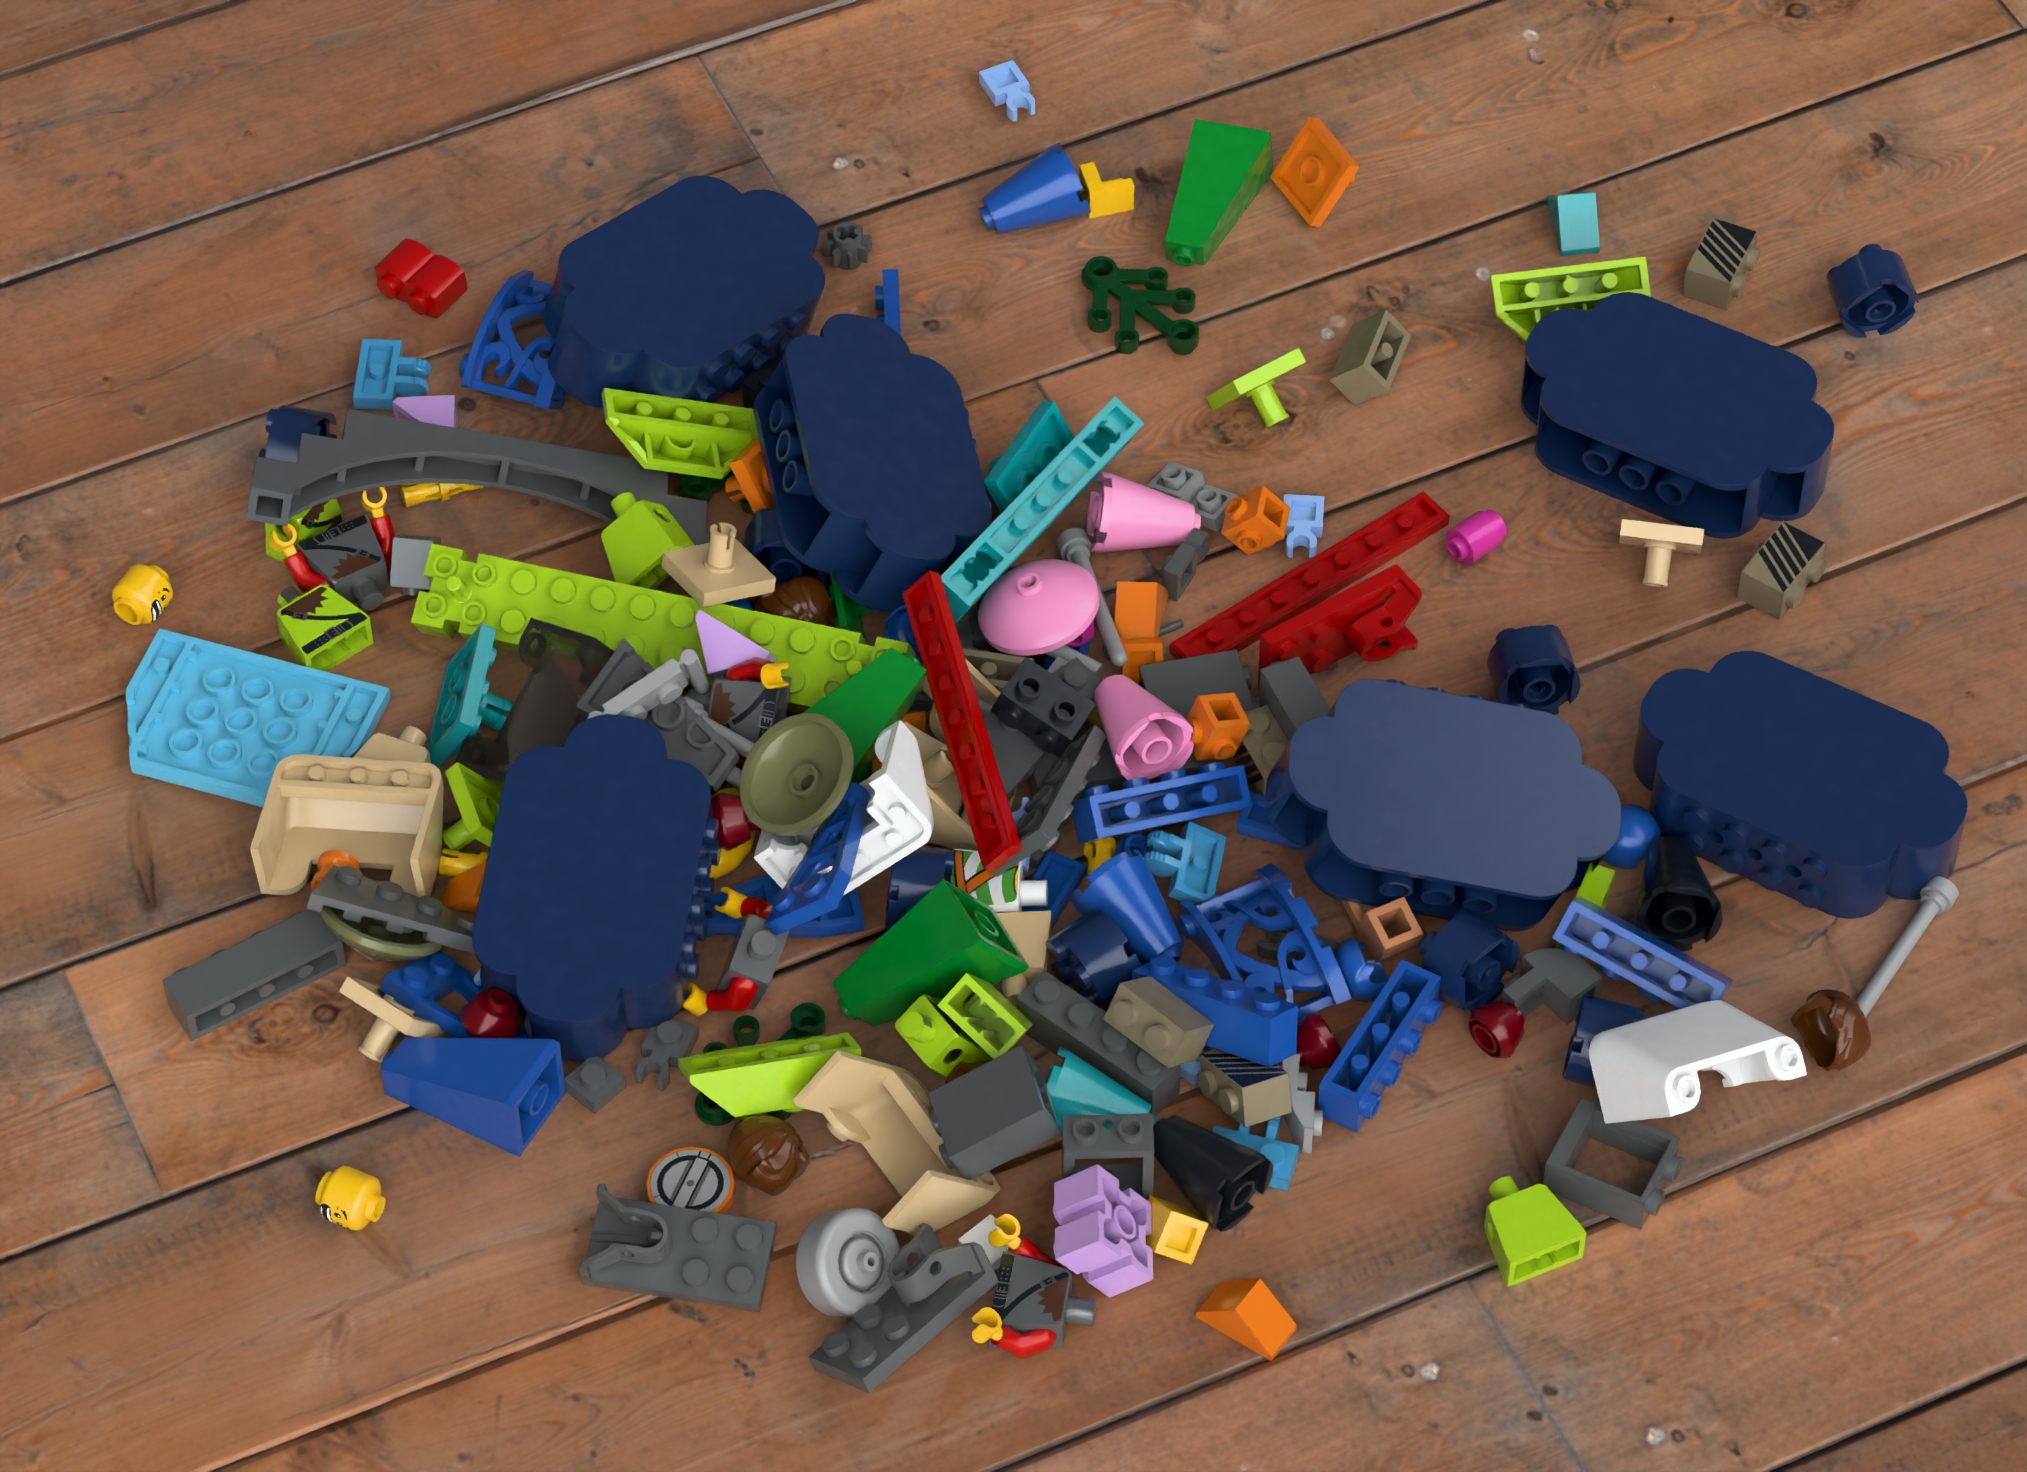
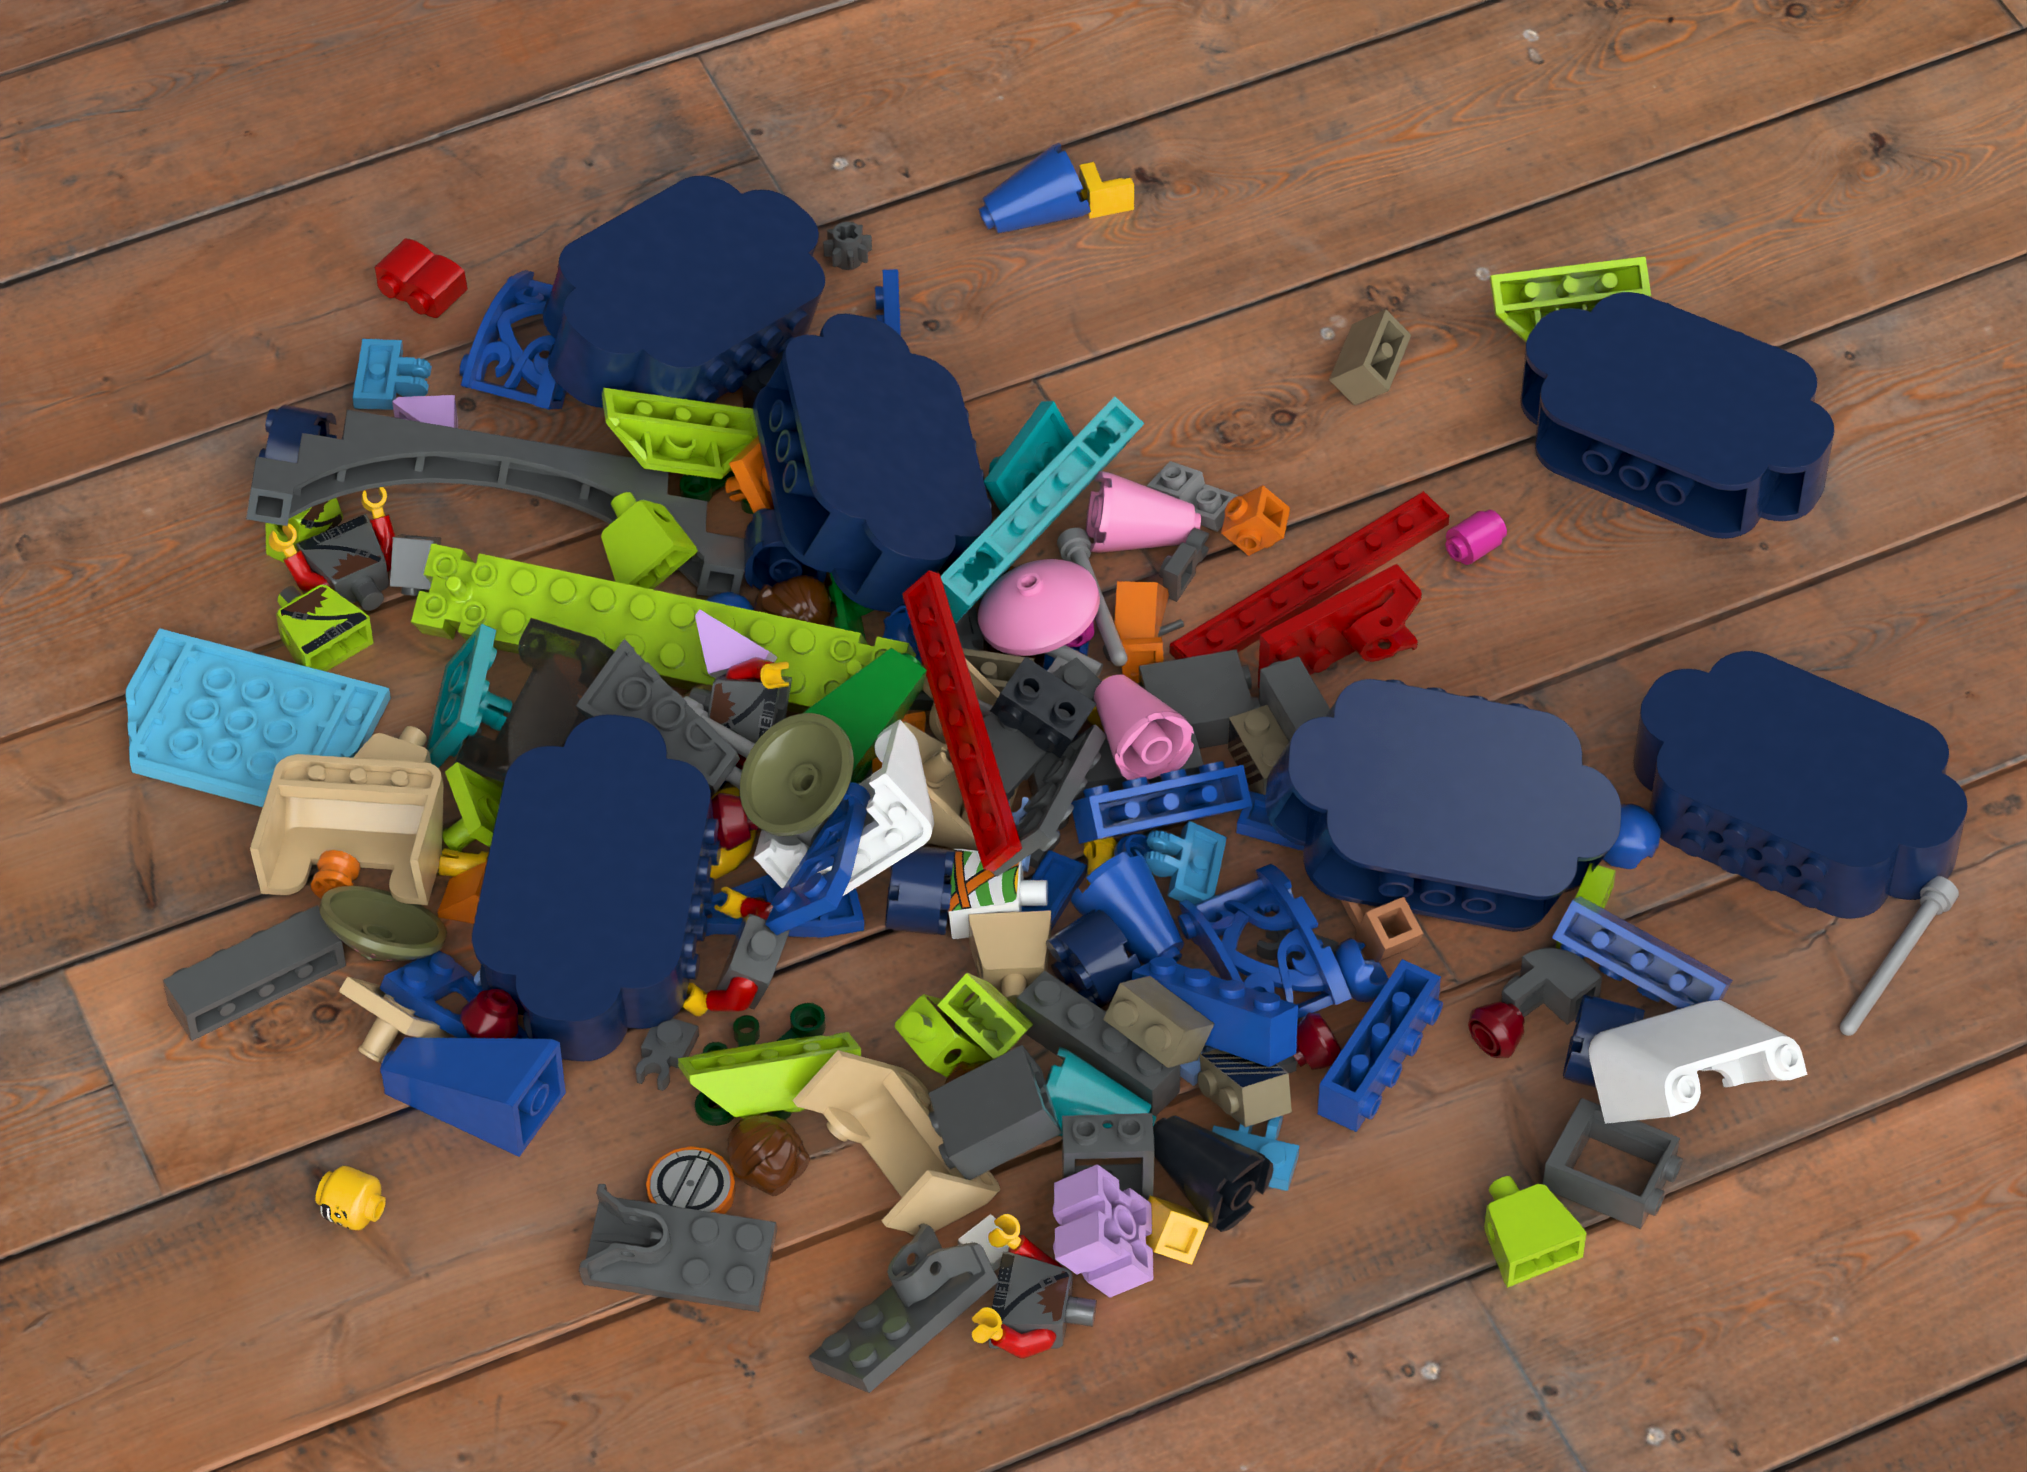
(142, 594): yellow head -> none
(398, 910): dark grey wing -> none
(423, 492): yellow pin -> none
(594, 1083): dark grey plate -> none
(658, 687): light grey plate -> none
(718, 569): tan tile -> none
(845, 1260): light grey wheel -> none
(928, 955): green slope -> none
(1009, 86): light blue plate -> none
(1104, 276): dark green plant -> none
(1216, 186): green slope -> none
(1217, 726): orange brick -> none
(1249, 1315): orange slope -> none
(1259, 386): lime tile -> none
(1303, 1120): light grey slope -> none
(1304, 522): light blue plate -> none
(1315, 172): orange tile -> none
(1469, 959): dark blue brick -> none
(1533, 668): dark blue brick -> none
(1575, 222): slope -> none
(1660, 543): tan tile -> none
(1676, 896): black cone -> none
(1721, 263): dark tan brick -> none
(1782, 570): dark tan brick -> none
(1833, 1029): reddish brown hair -> none
(1872, 291): dark blue brick -> none

